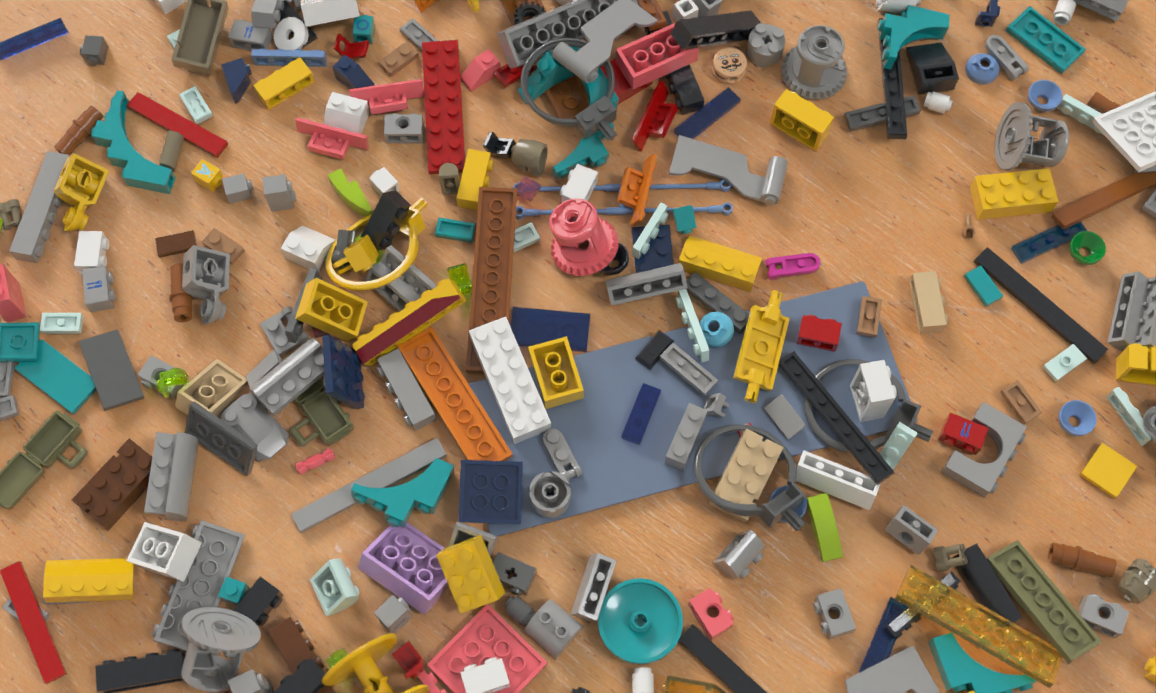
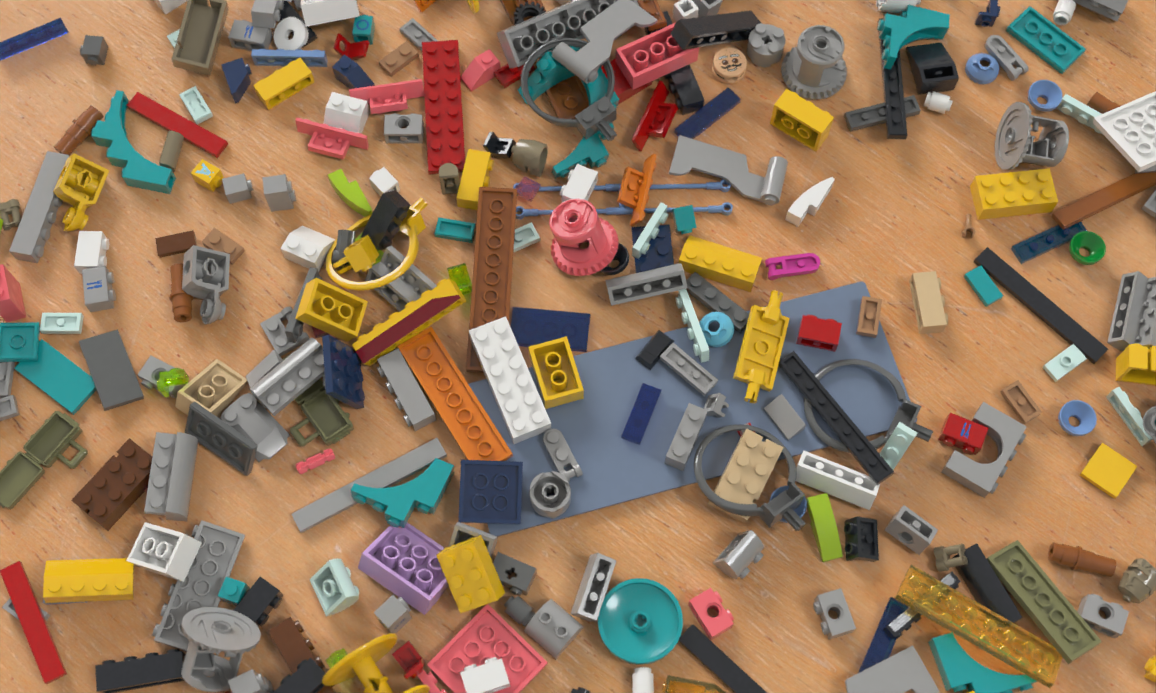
(809, 201): none -> white slope
(861, 539): none -> black bracket
(872, 390): white brick -> none

